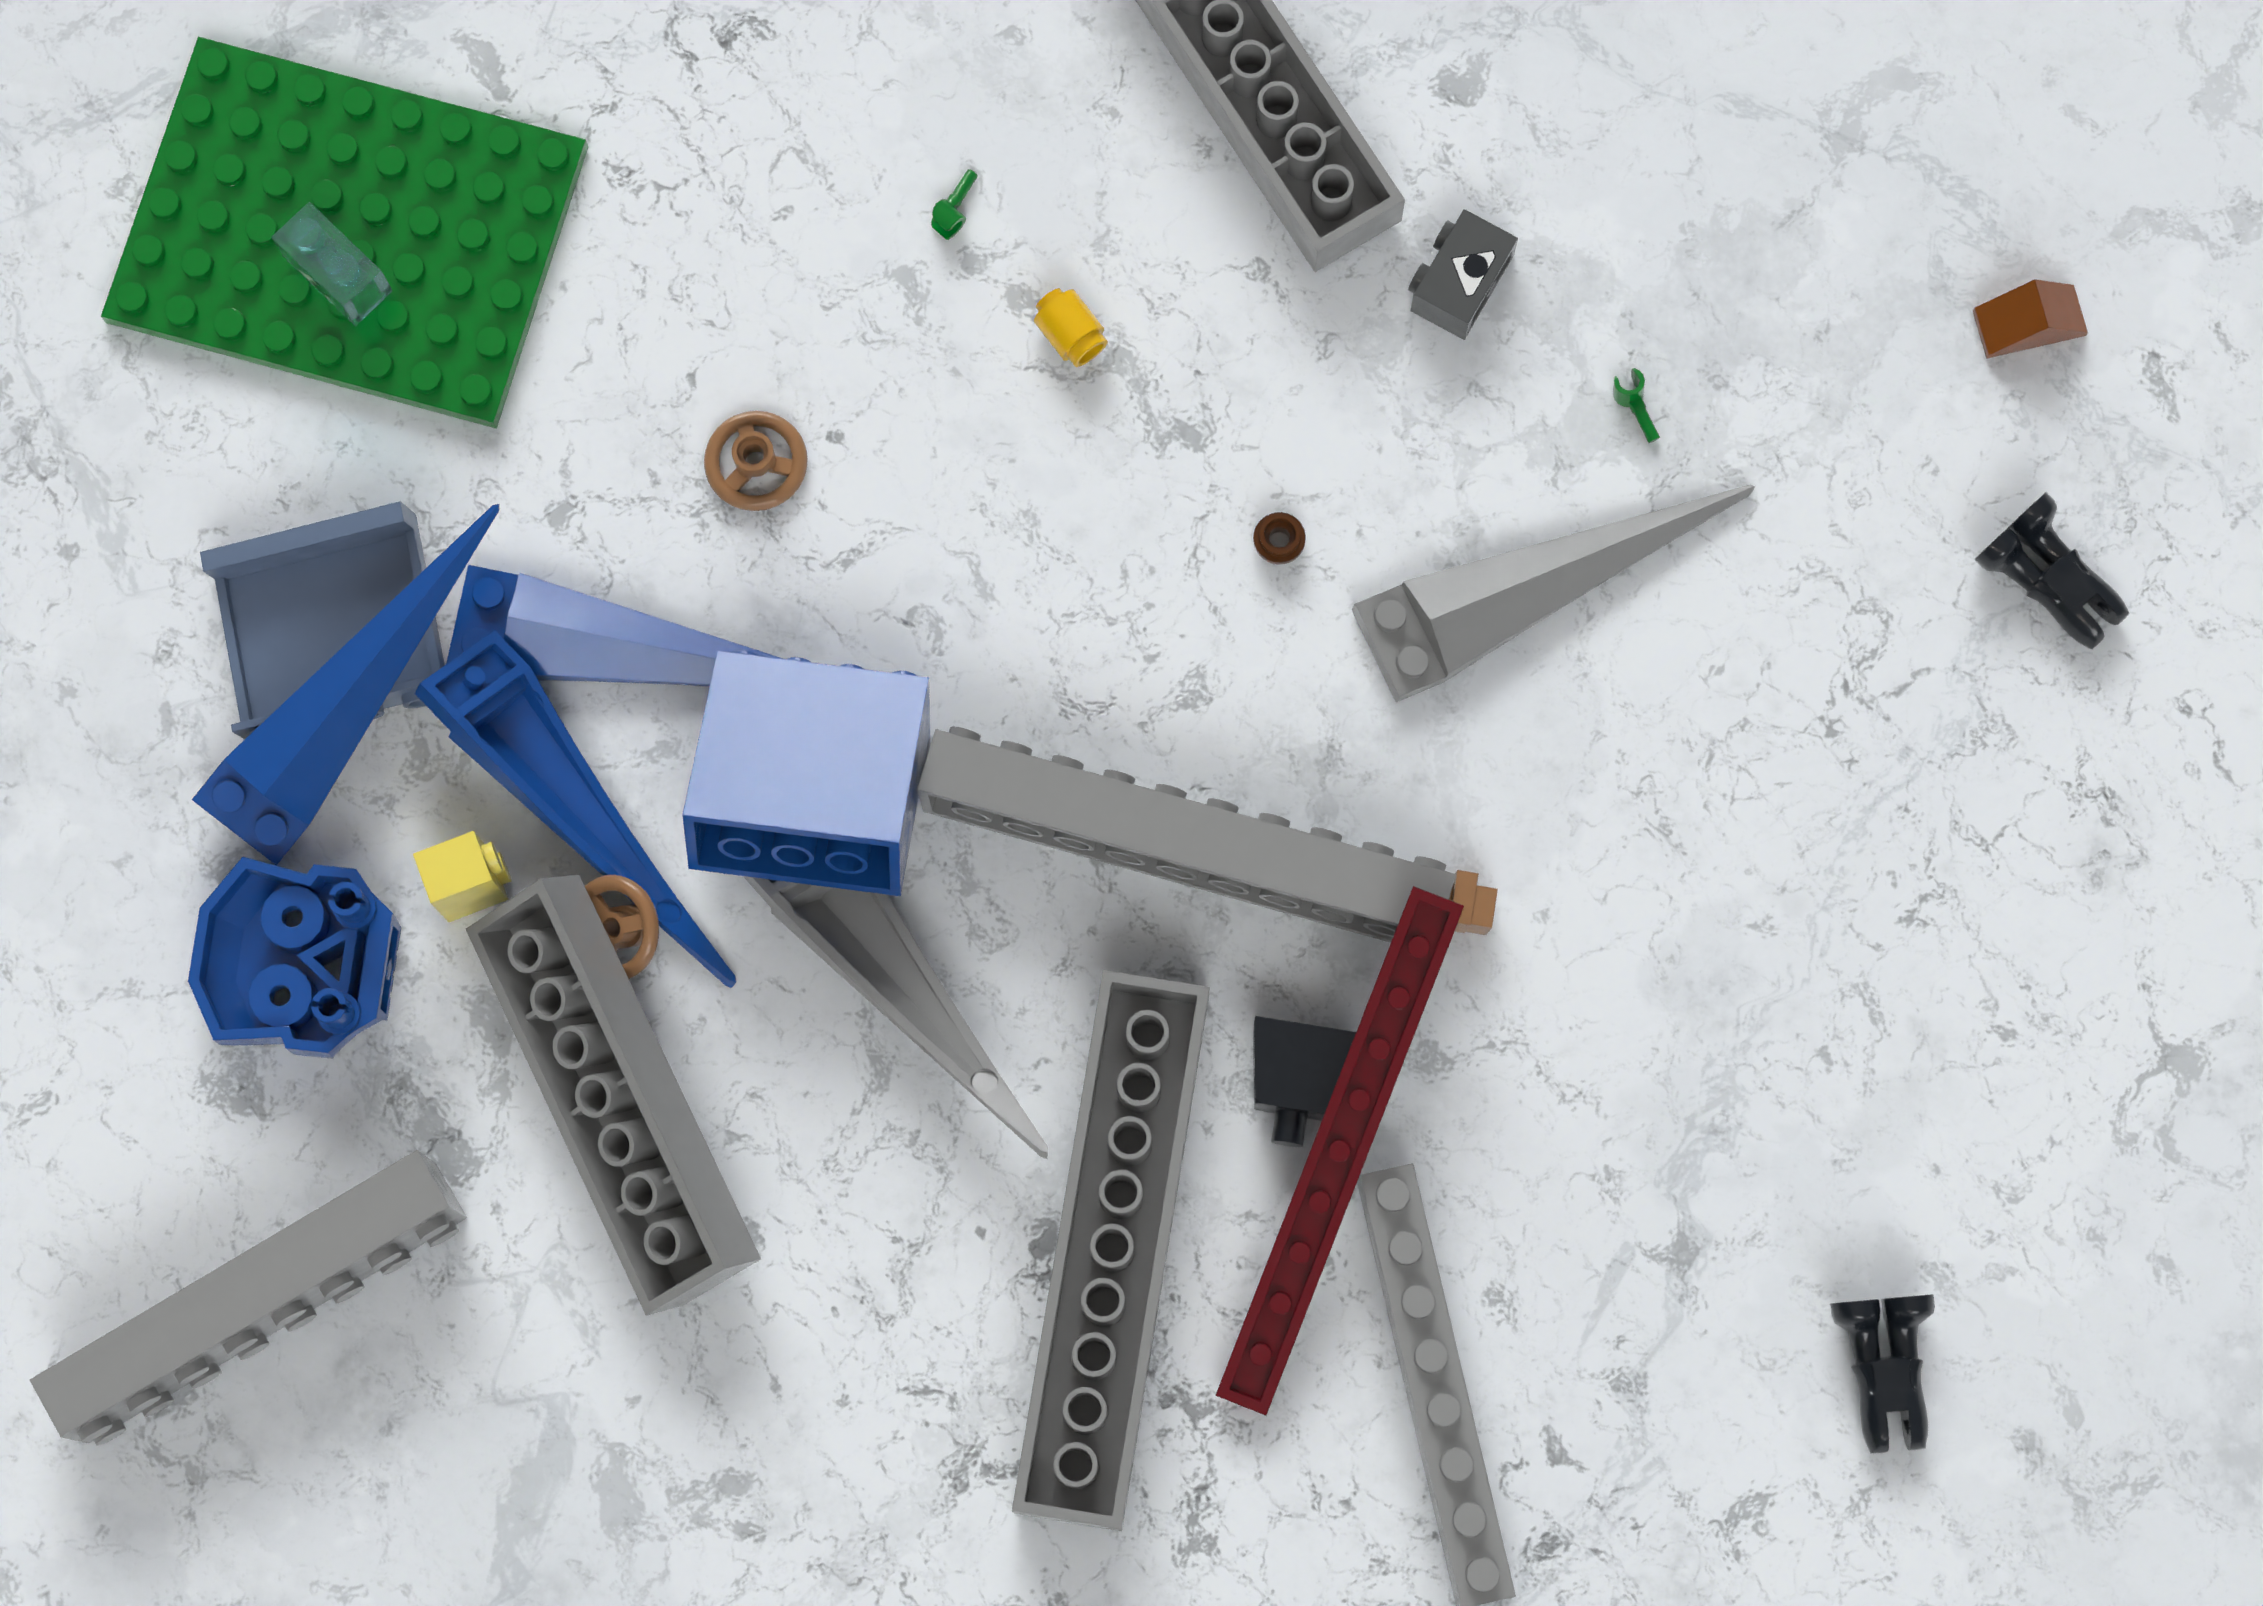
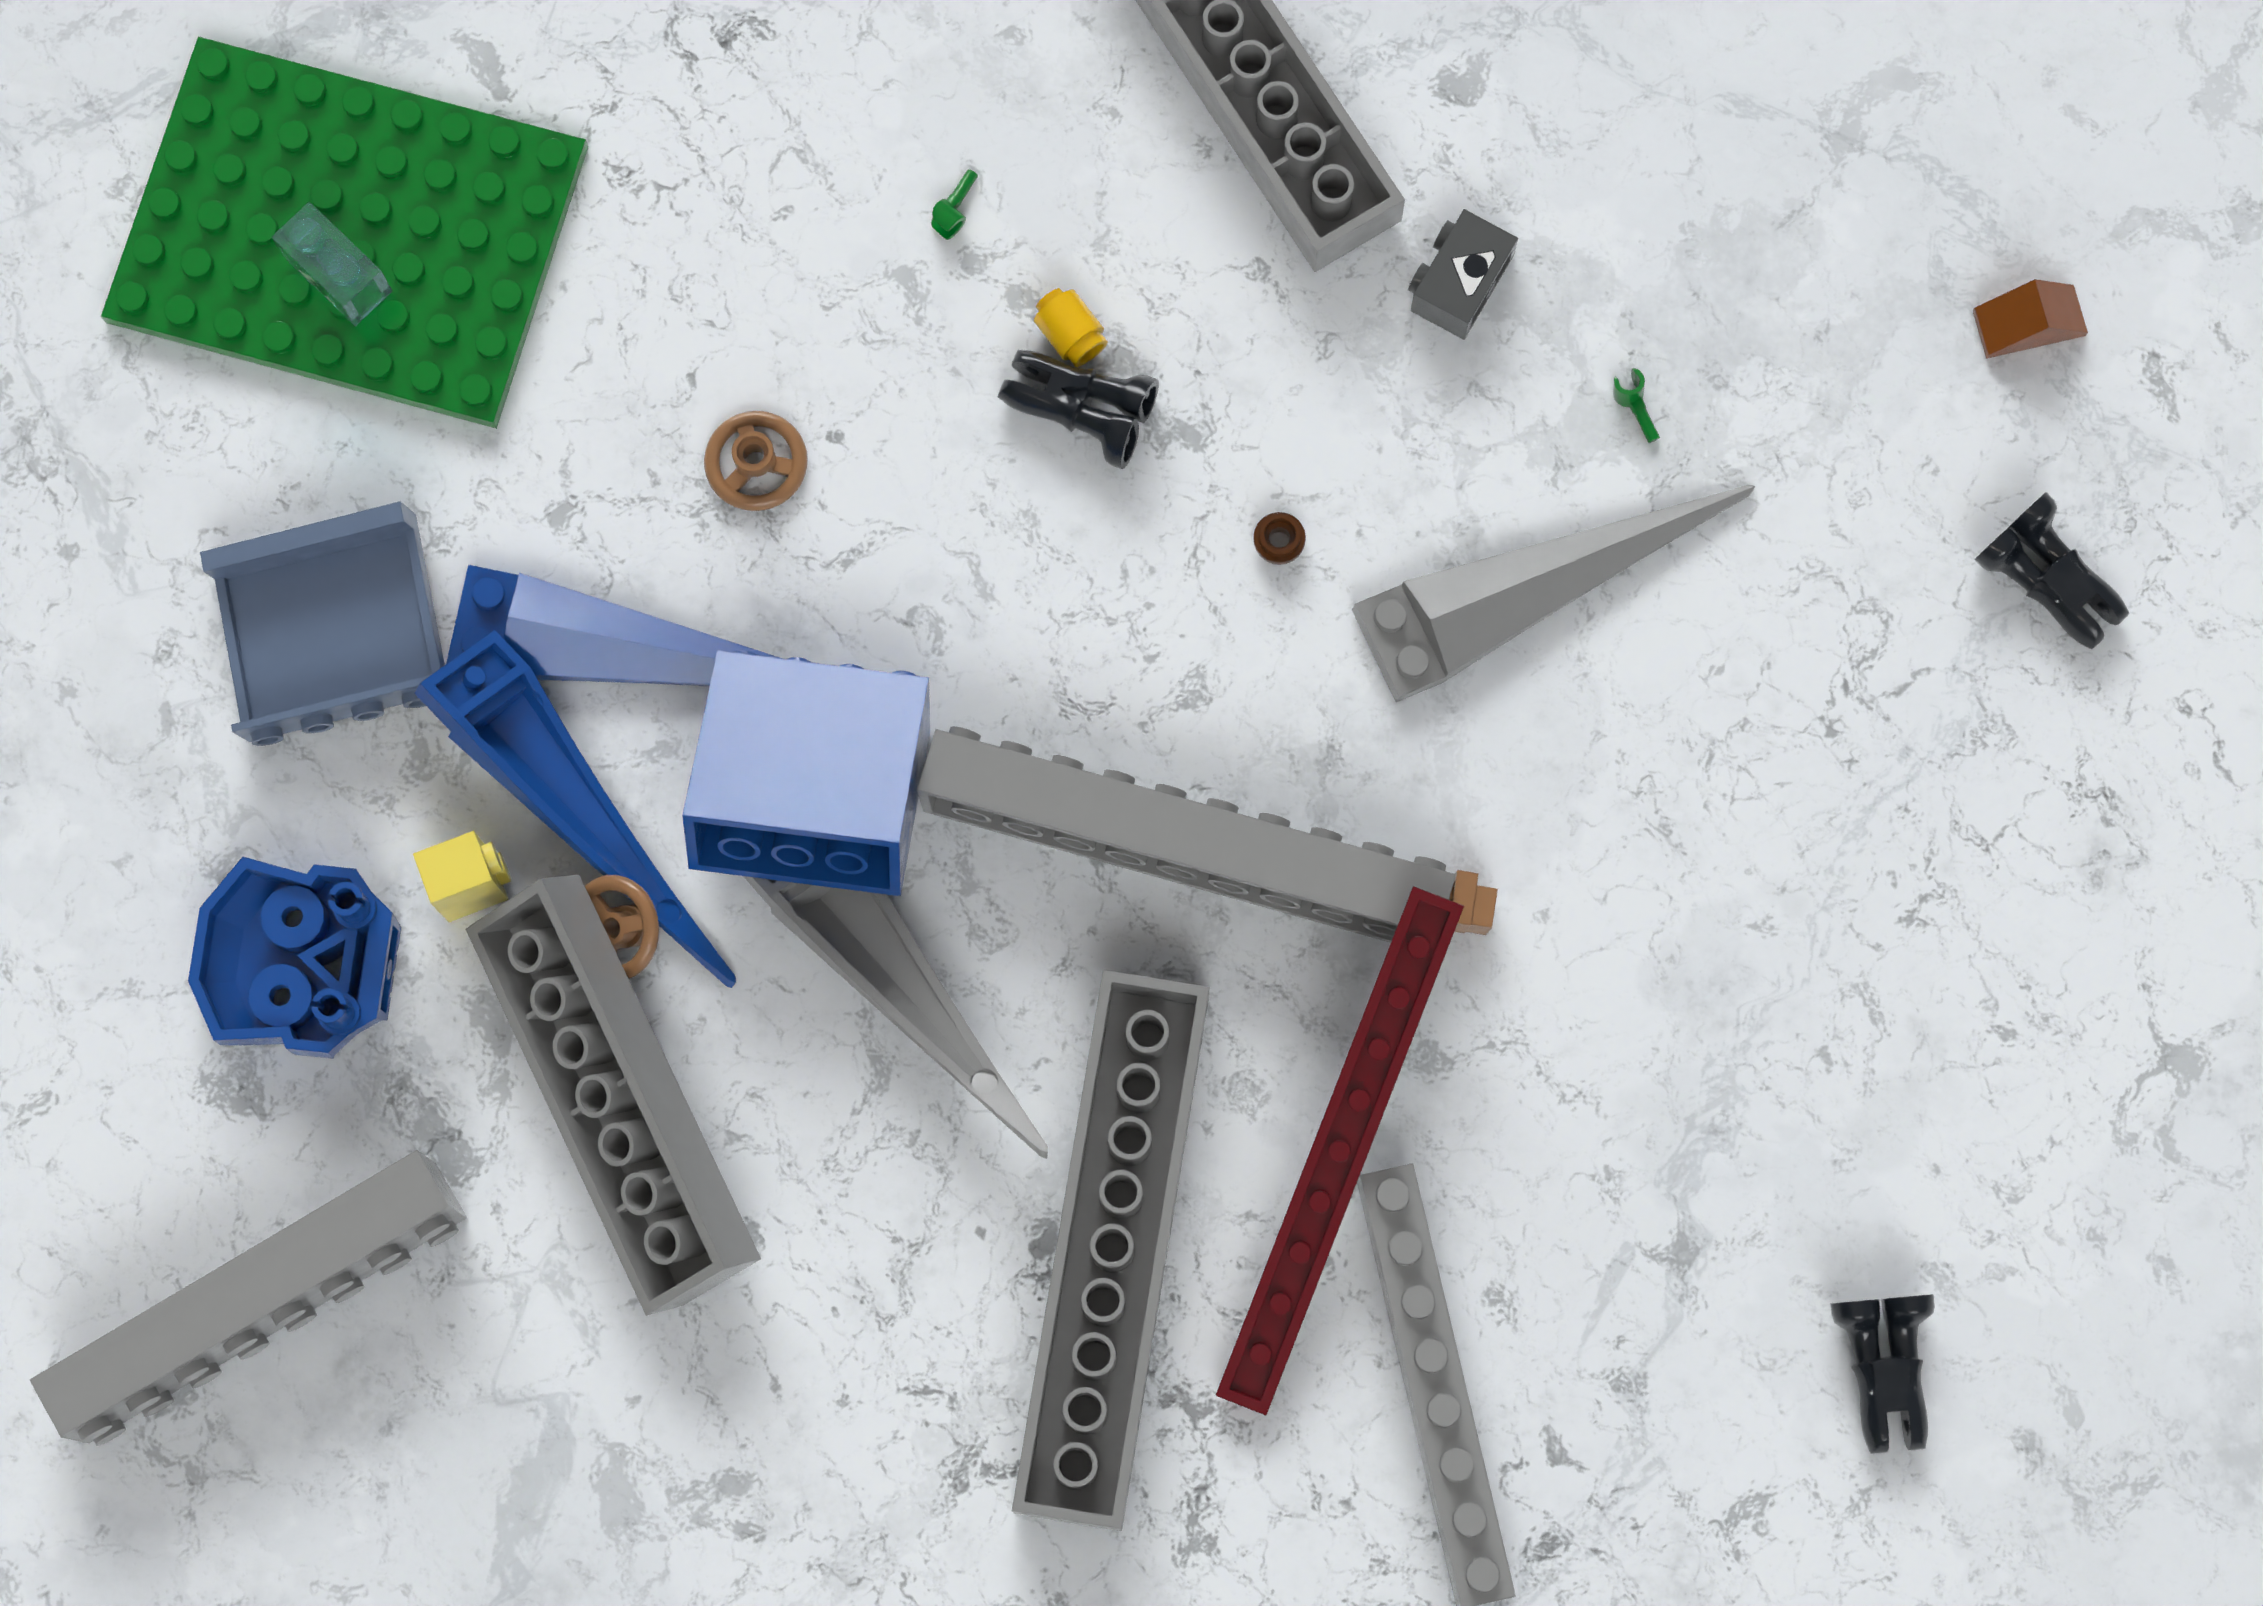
(291, 761): blue plate -> none
(1070, 396): none -> black piece
(1296, 1073): black torso -> none

